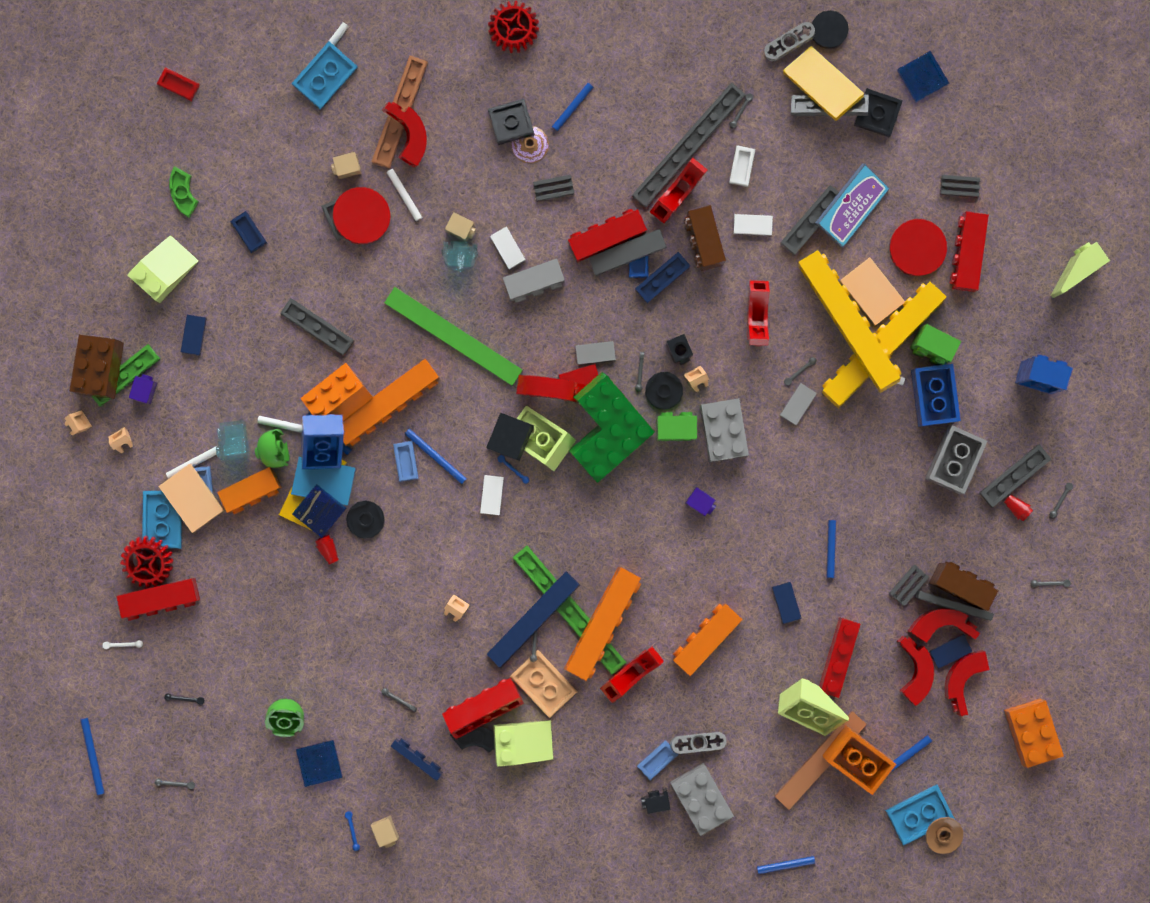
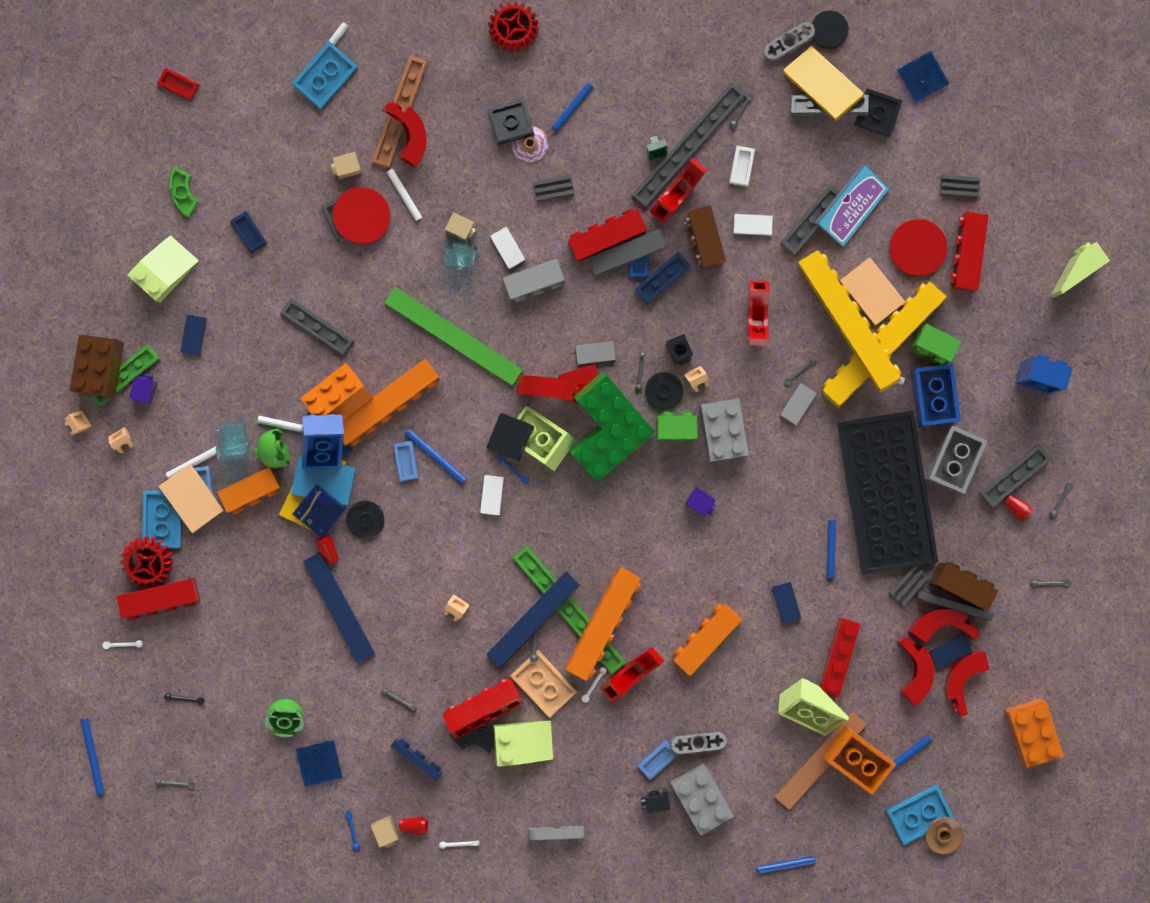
(339, 607): none -> dark blue tile
(414, 825): none -> red cone
(443, 845): none -> white hinge
(547, 833): none -> light grey beam
(585, 698): none -> white hinge
(656, 148): none -> tile
(887, 492): none -> black plate

